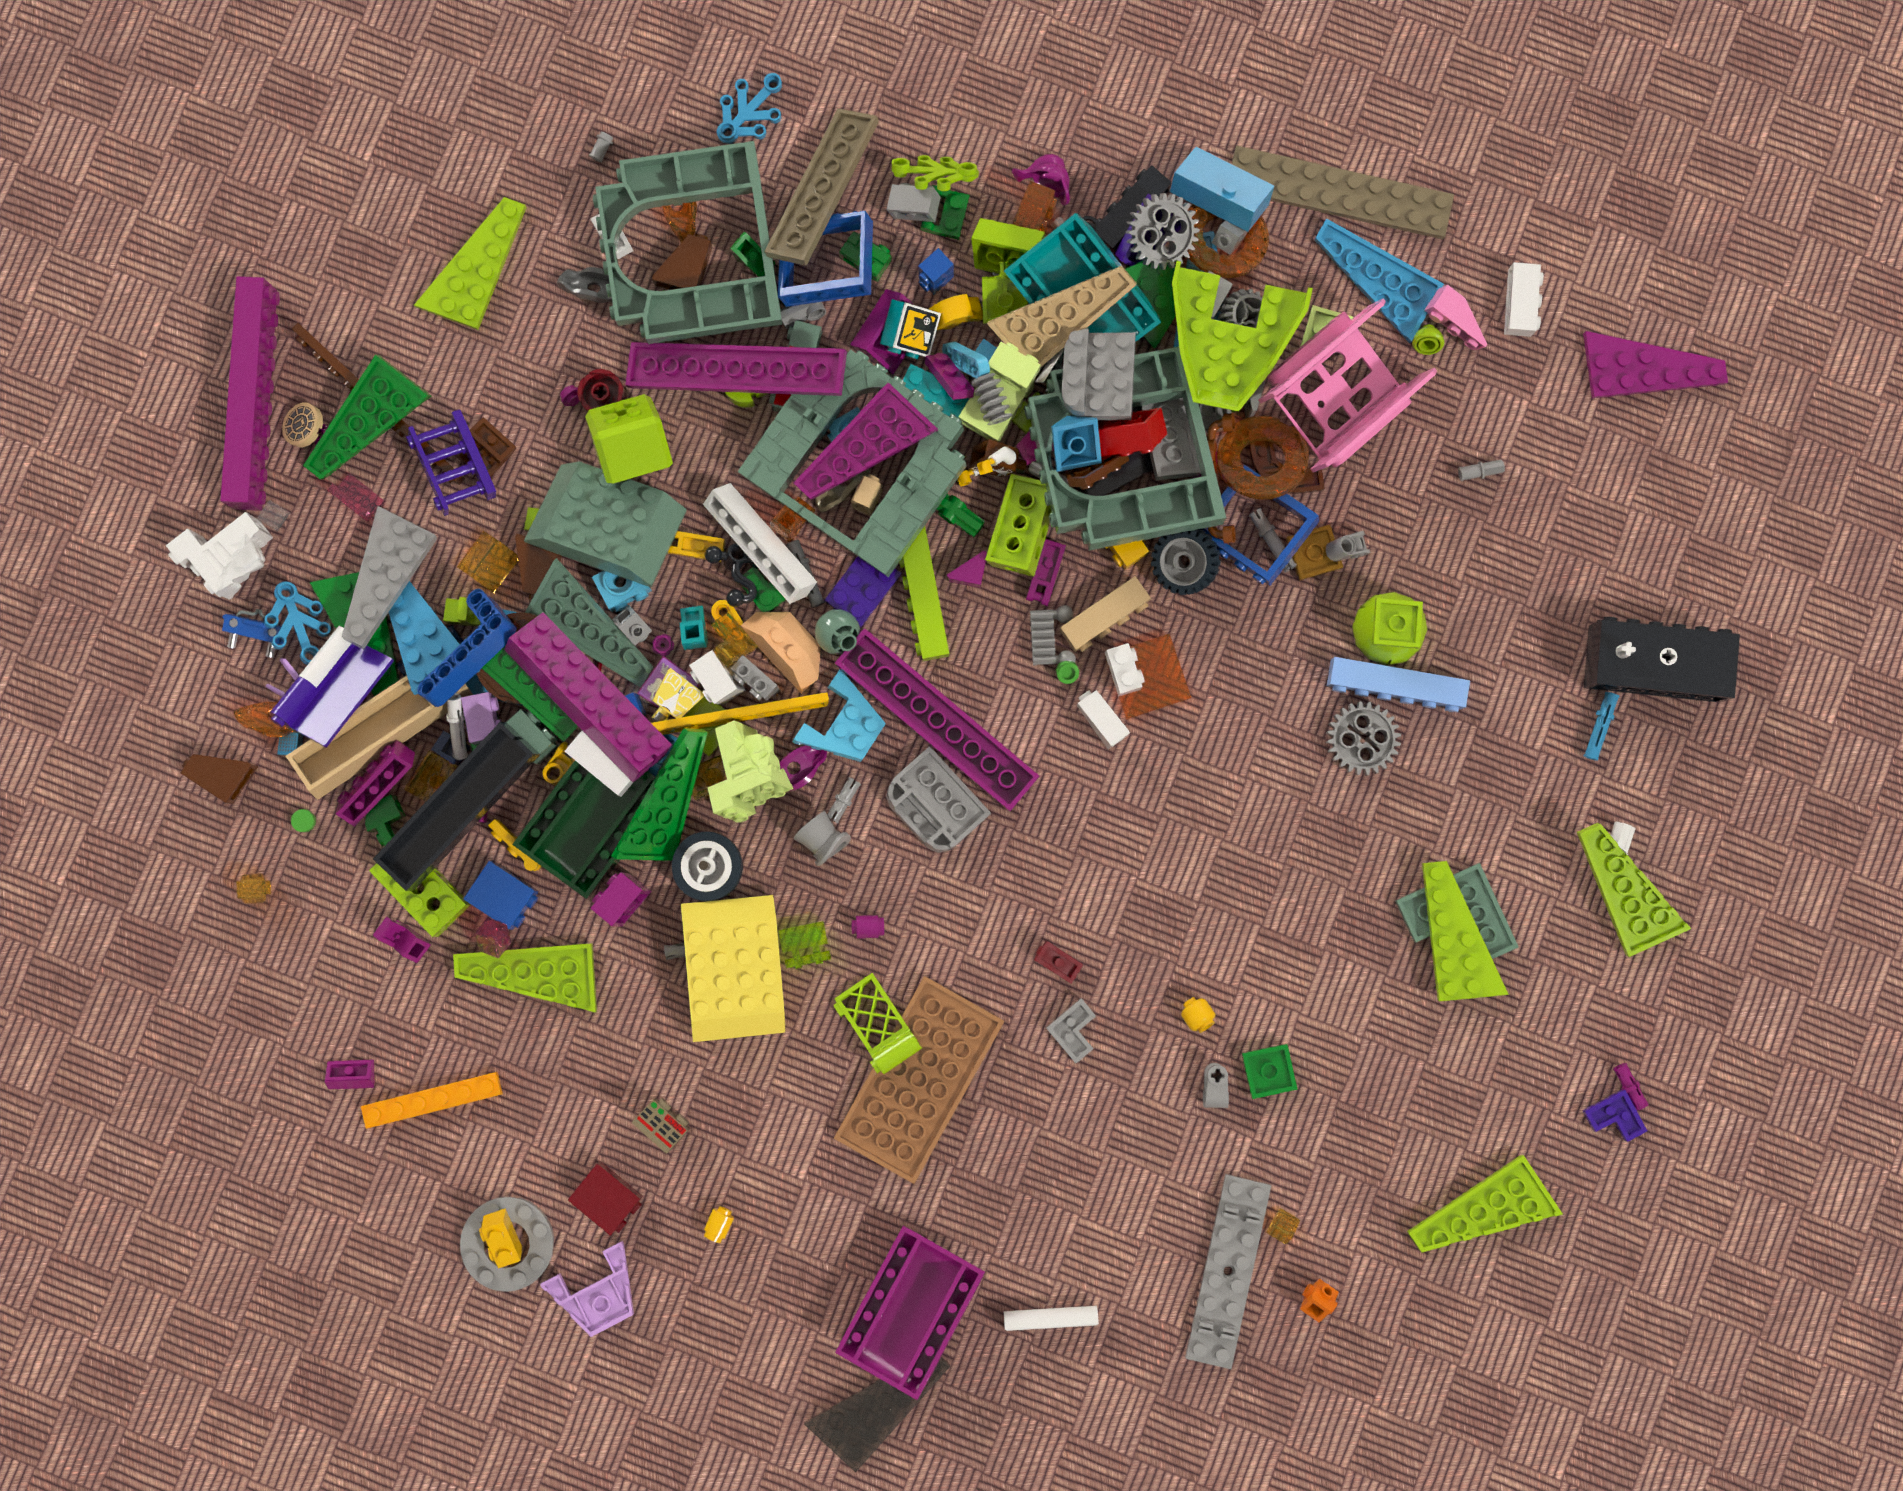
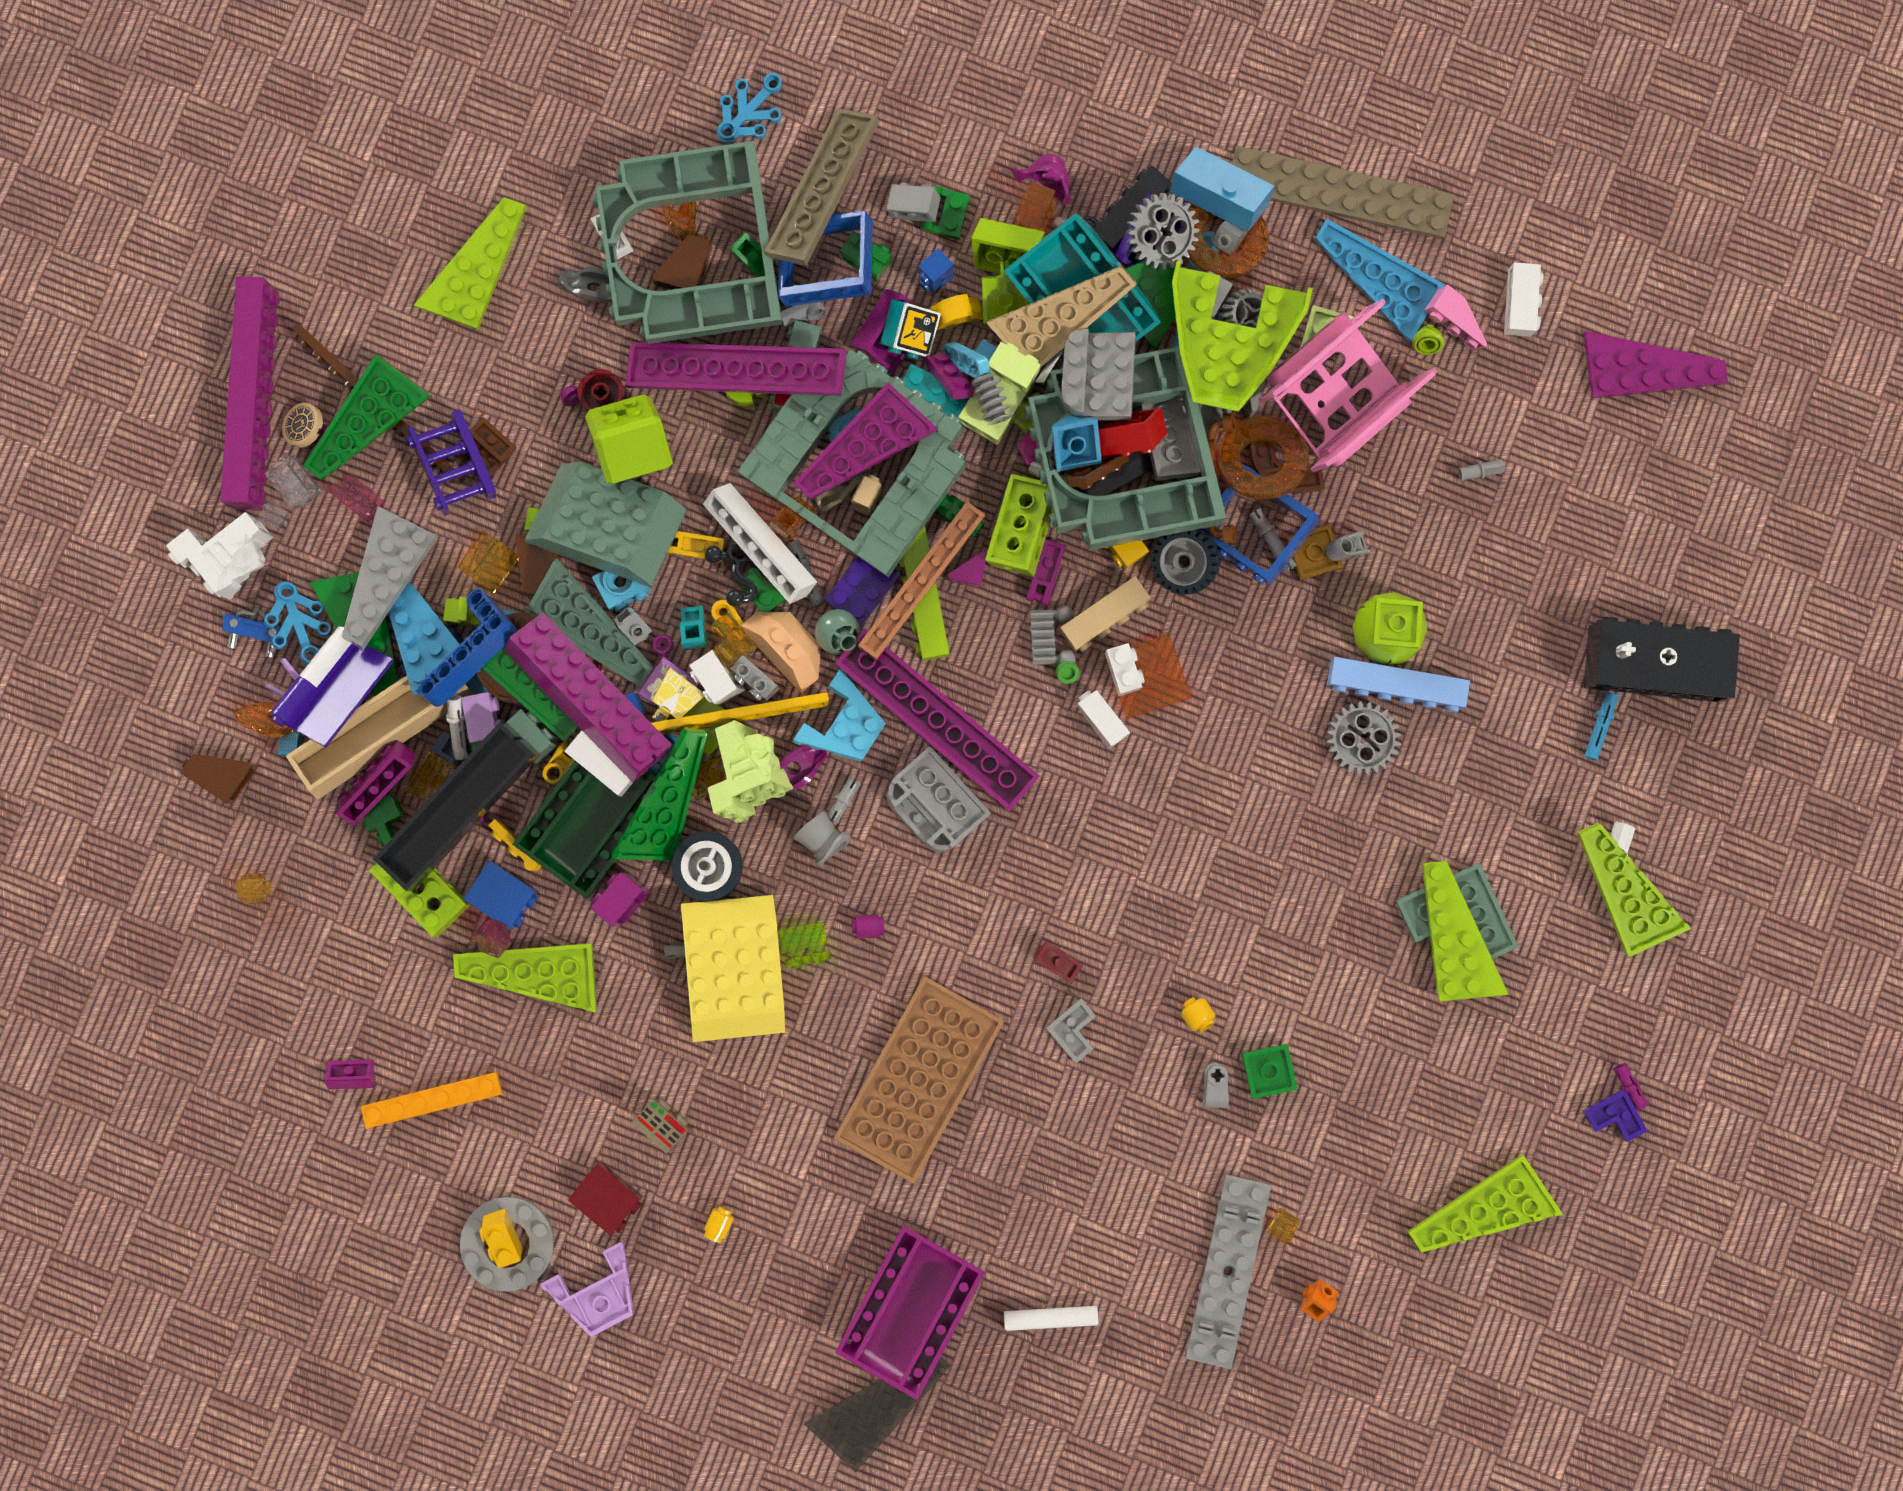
(292, 482): none -> clear brick
(303, 820): bright green tile -> none
(402, 939): magenta brick -> none
(601, 146): light grey pin -> none
(890, 1050): lime piece -> none
(921, 580): none -> nougat plate
(925, 165): lime plant -> none
(992, 459): torso -> none

